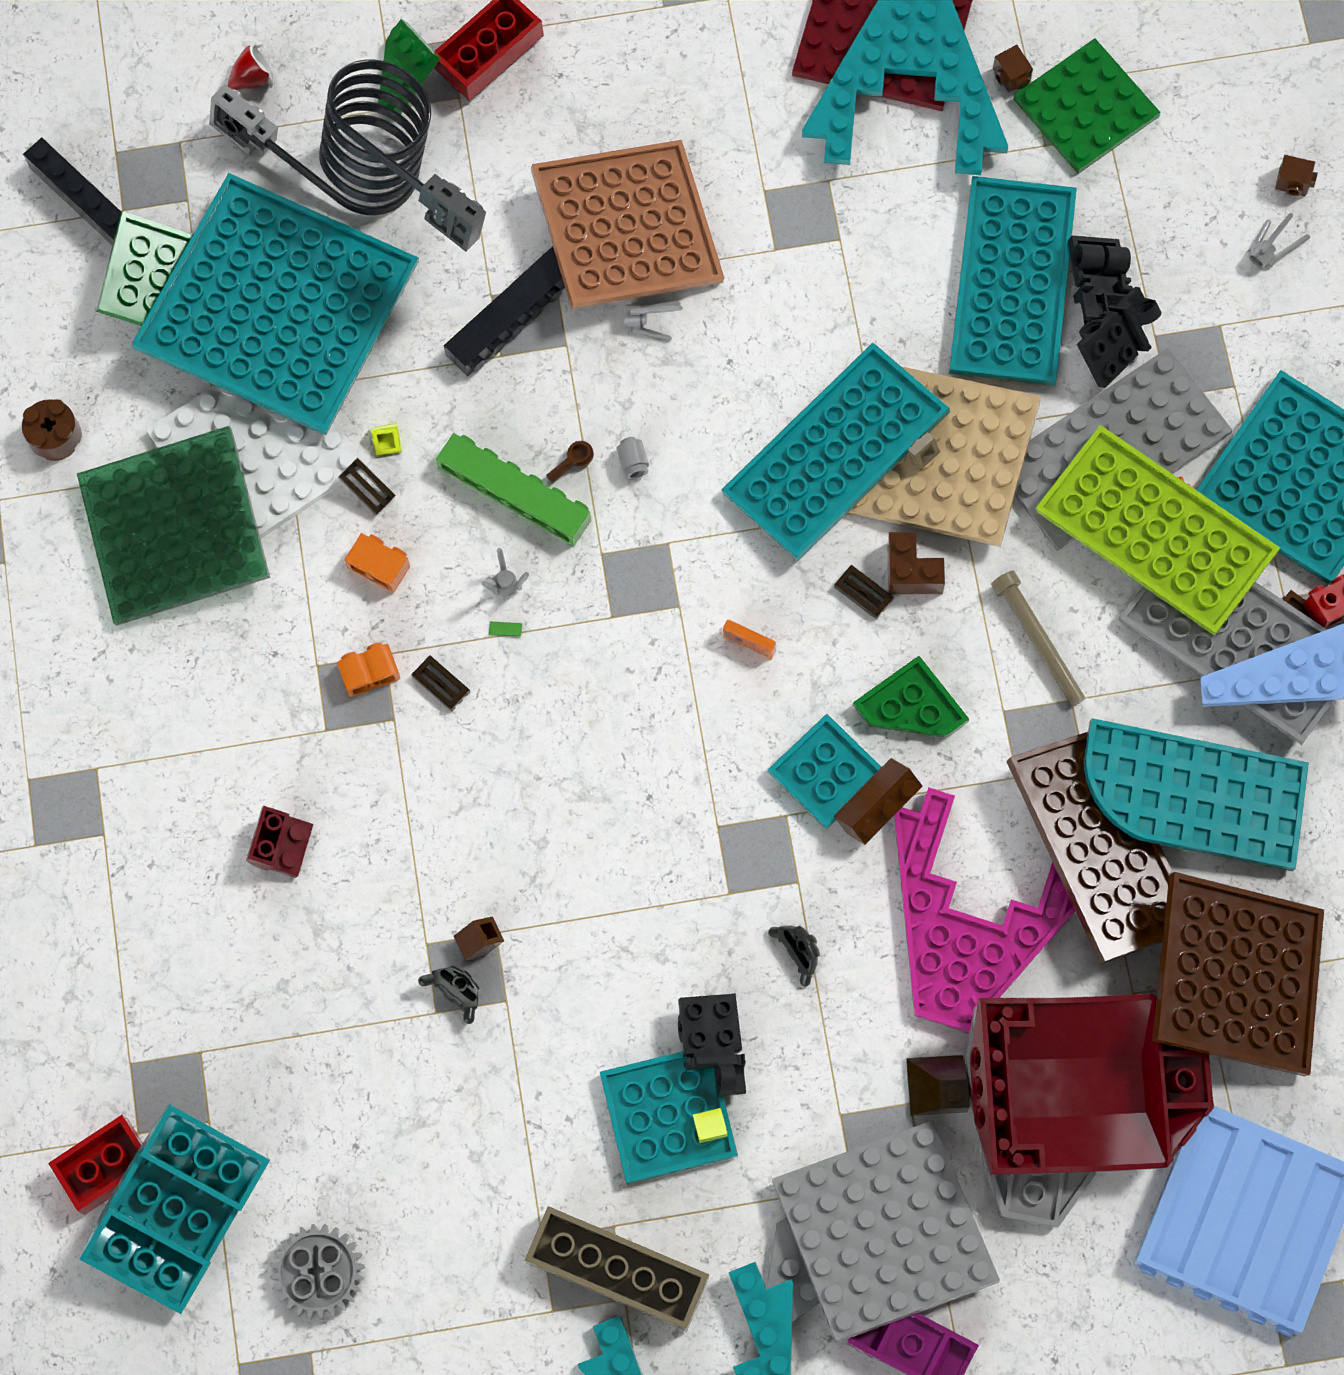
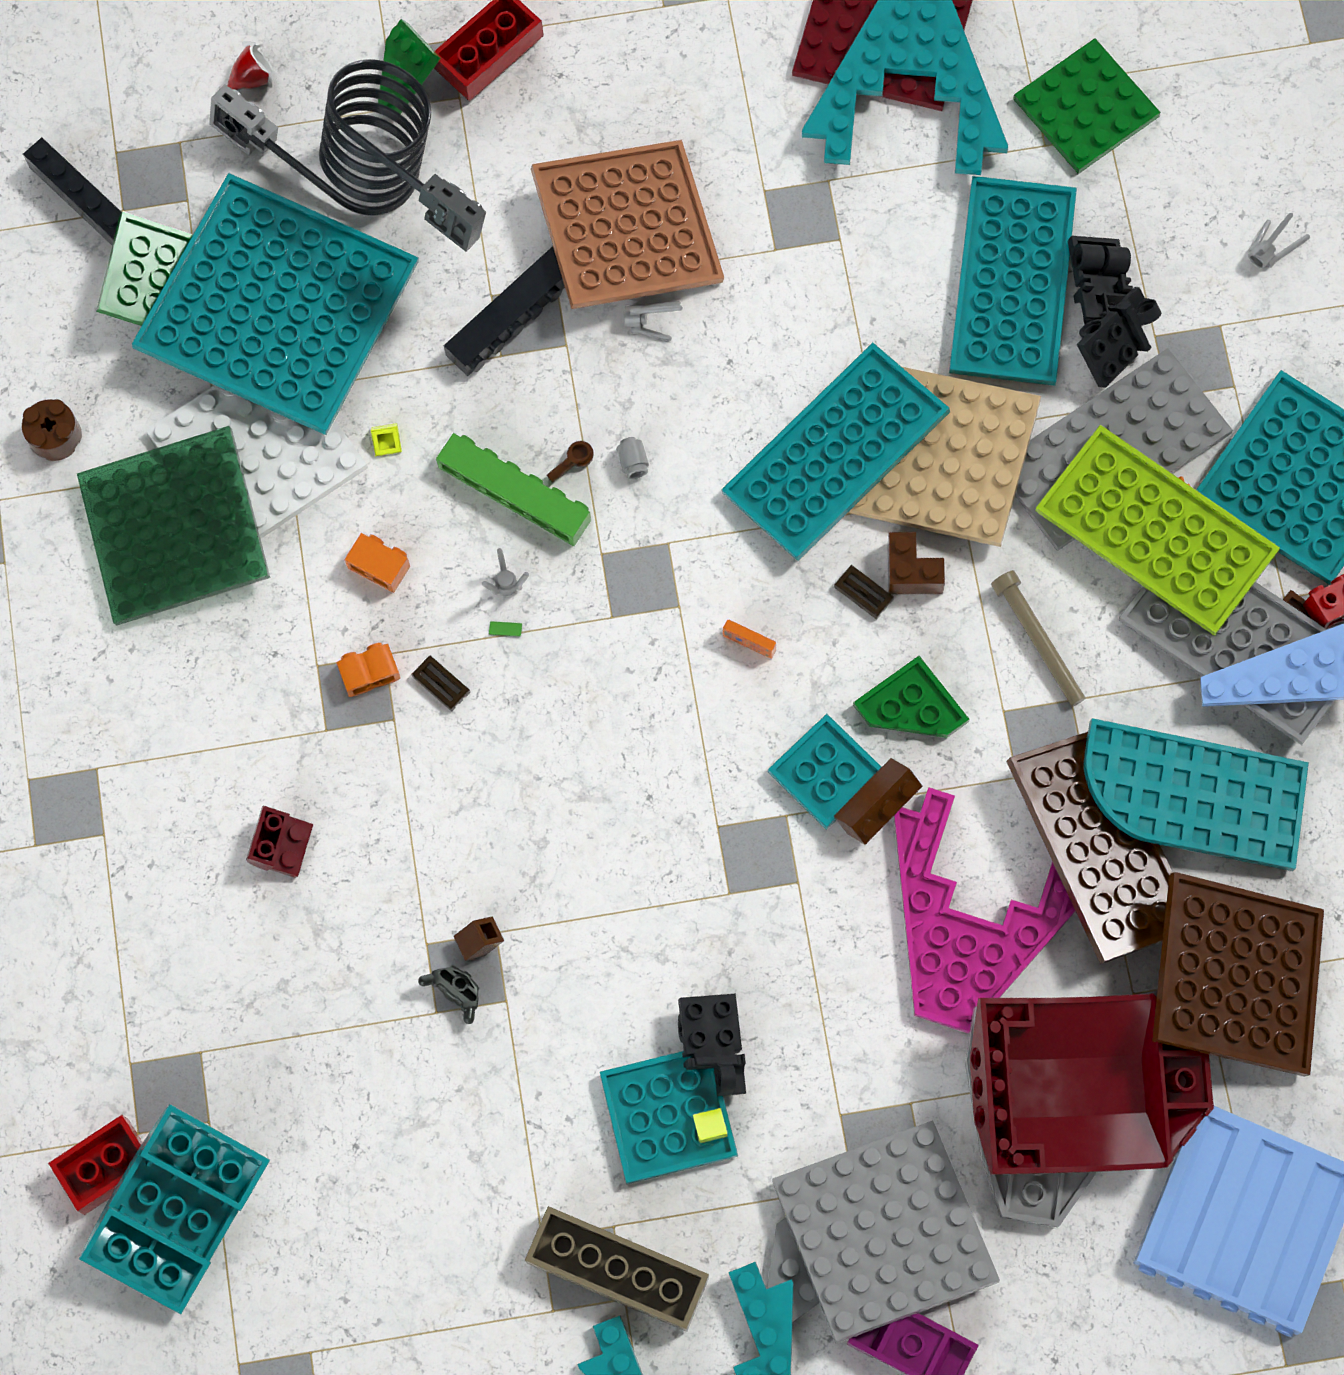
(343, 1267): light grey gear -> none
(365, 470): dark brown tile -> none
(801, 948): pearl dark grey piece -> none
(923, 450): dark tan plate -> none
(937, 1085): dark brown slope -> none
(1012, 69): reddish brown brick -> none
(1296, 176): reddish brown brick -> none

